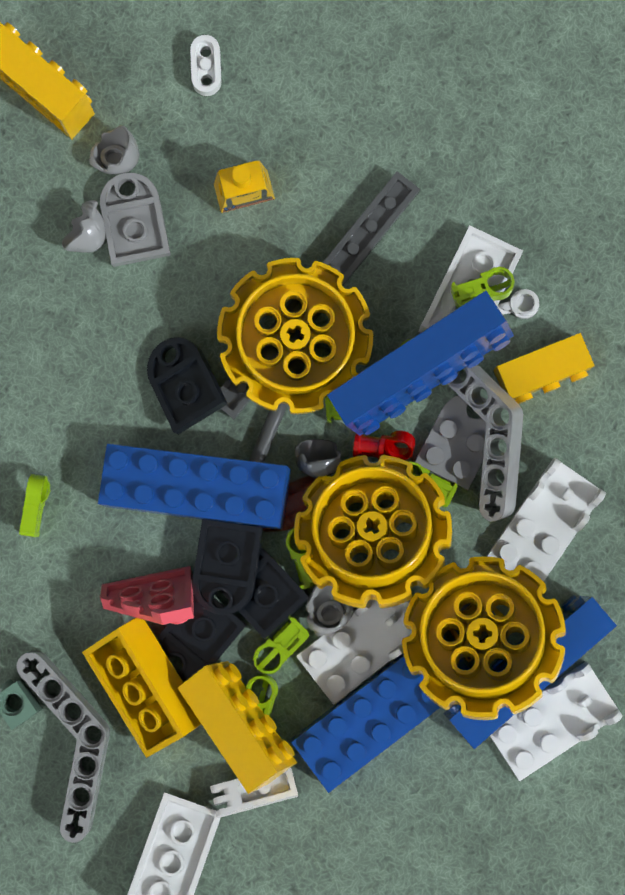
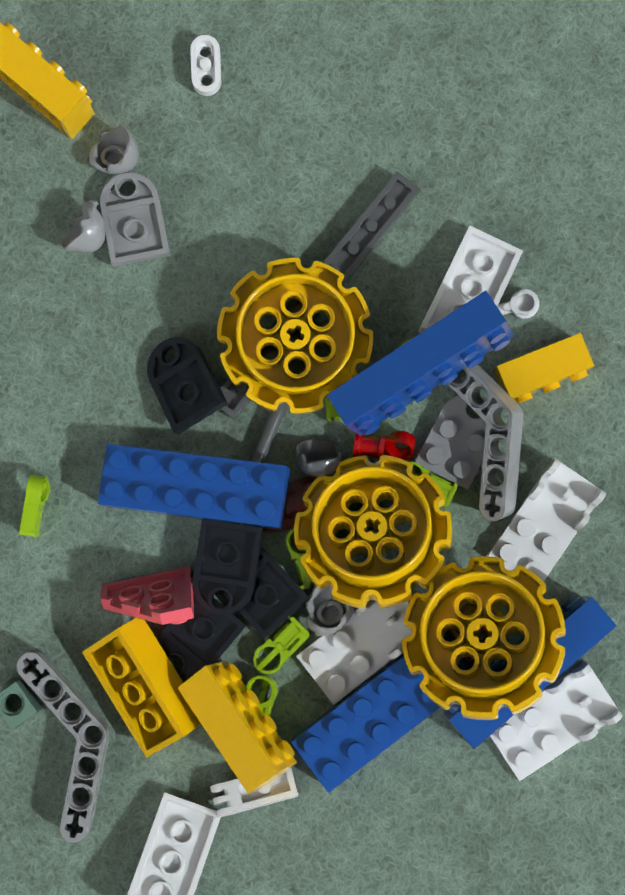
(243, 186): yellow torso -> none
(467, 291): lime piece -> none

